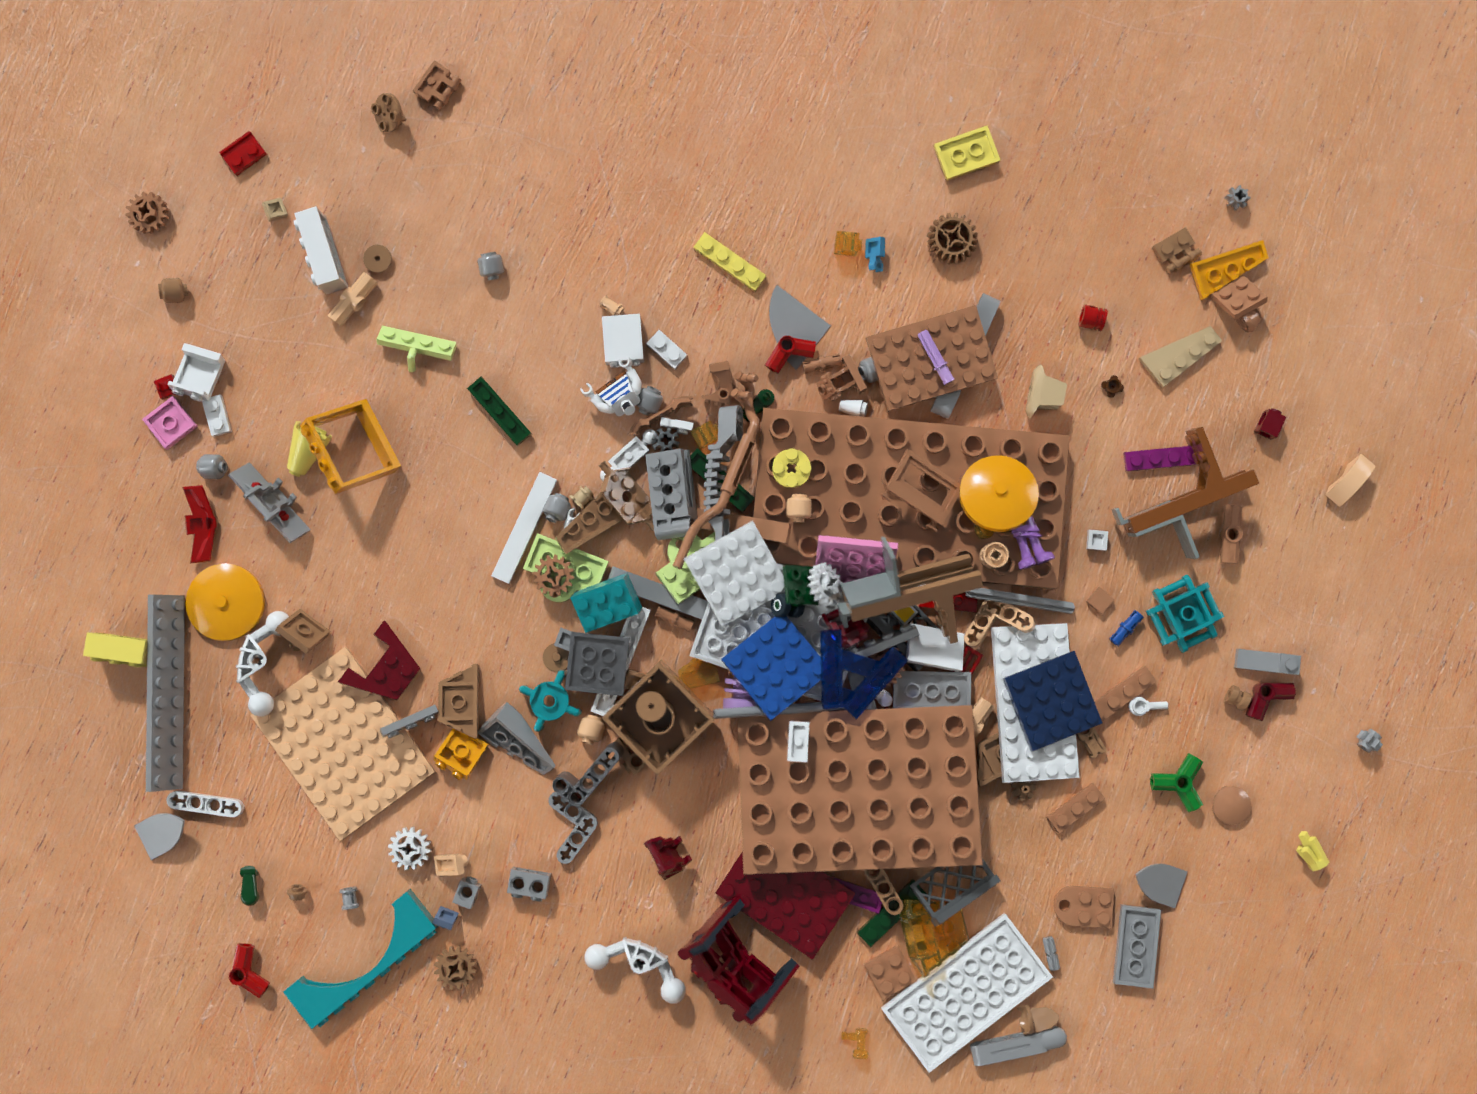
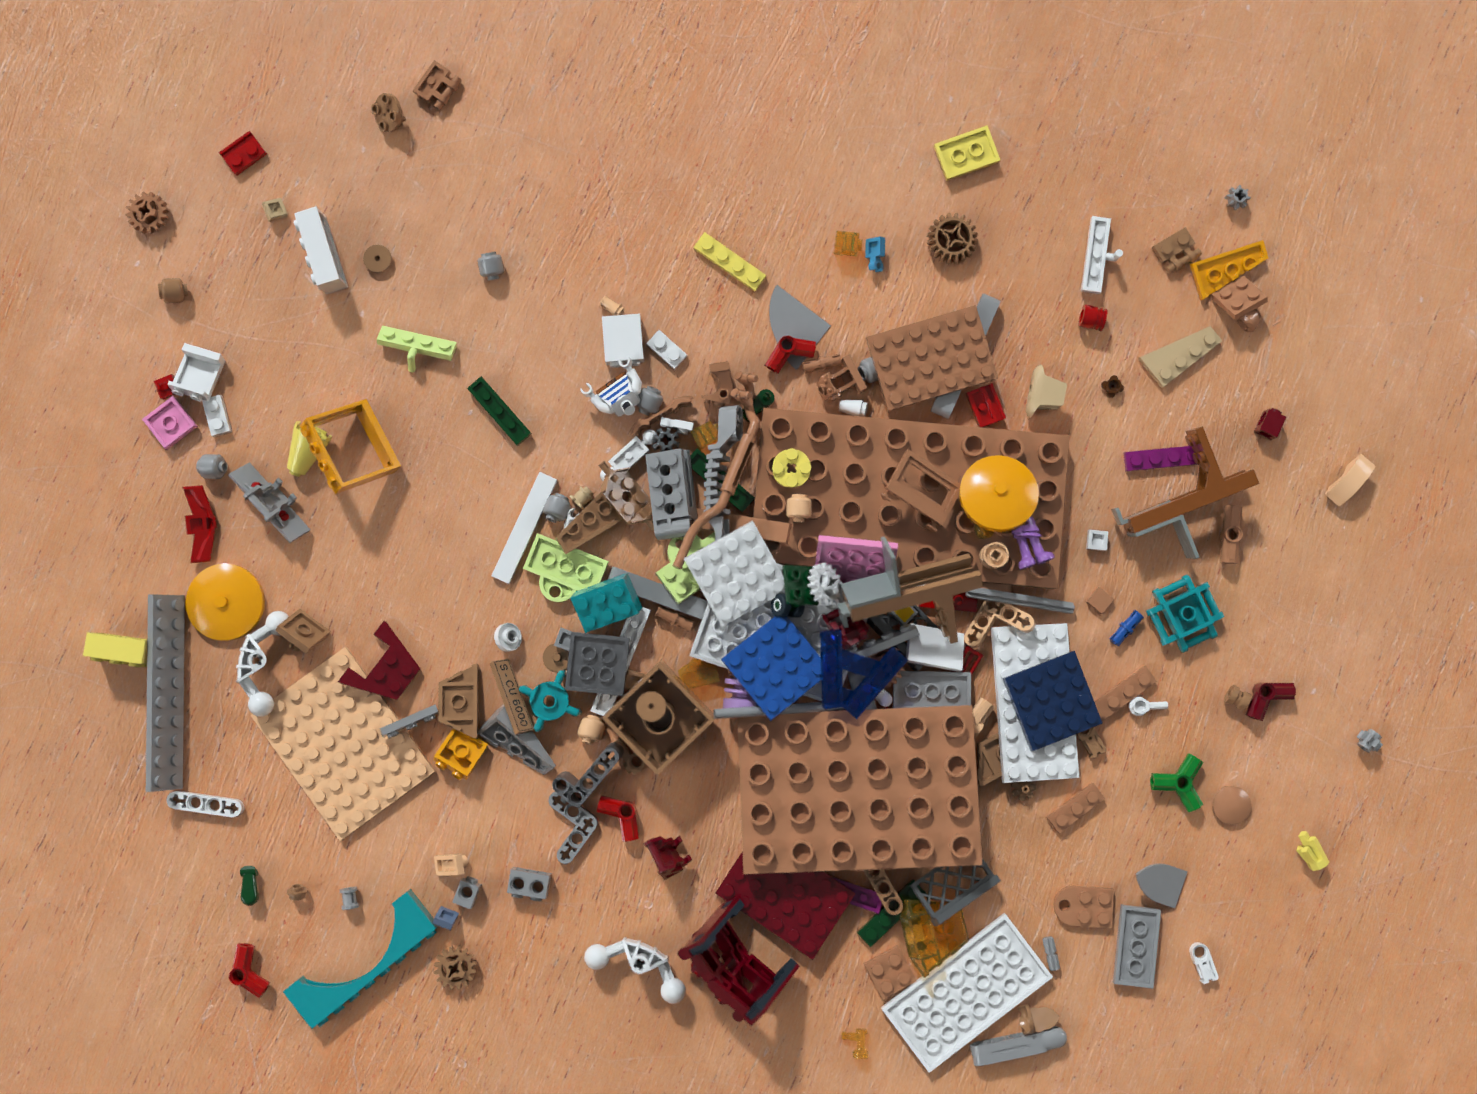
(160, 833): light grey shield -> none
(352, 299): light nougat piece -> none
(408, 856): white gear -> none
(507, 637): none -> white plate
(511, 696): none -> medium nougat tile
(561, 573): nougat gear -> none
(628, 824): none -> red piece
(798, 741): white plate -> none
(935, 357): lavender axle -> none
(985, 405): none -> red plate
(1097, 254): none -> white plate
(1204, 964): none -> white piece
(1267, 661): light grey slope -> none

